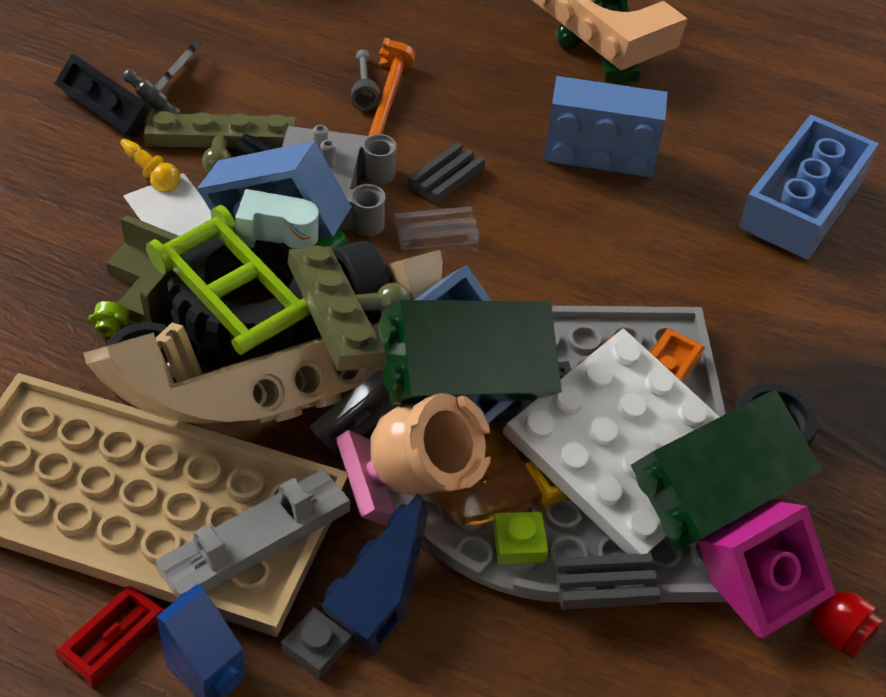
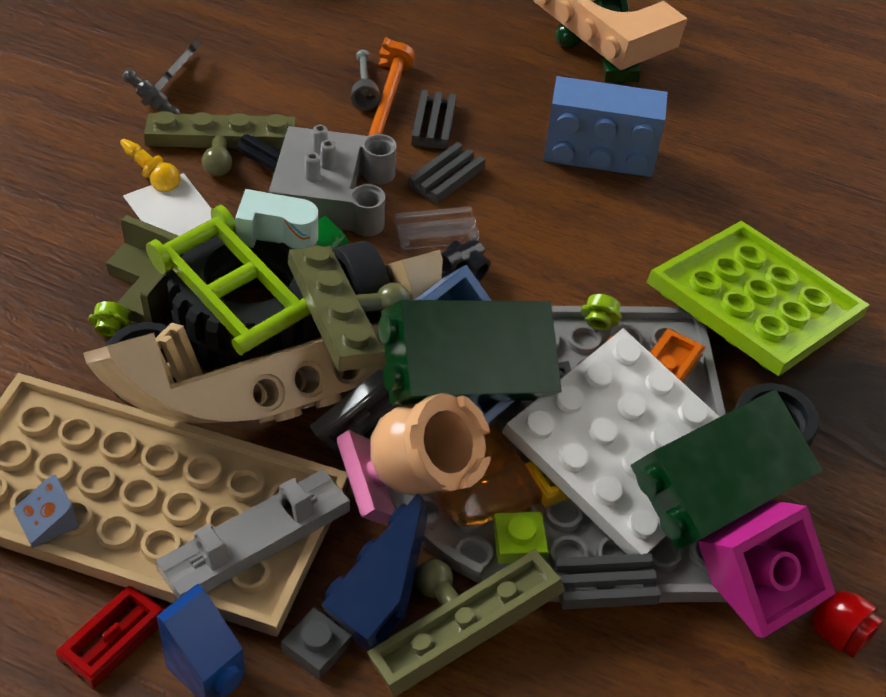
(46, 512): none -> sand blue slope
(103, 95): black plate -> none
(285, 171): medium blue brick -> none
(436, 103): none -> dark grey tile
(462, 619): none -> olive plate
(464, 254): none -> black plate
(601, 312): none -> lime plate
(758, 296): none -> lime plate
(808, 186): medium blue brick -> none

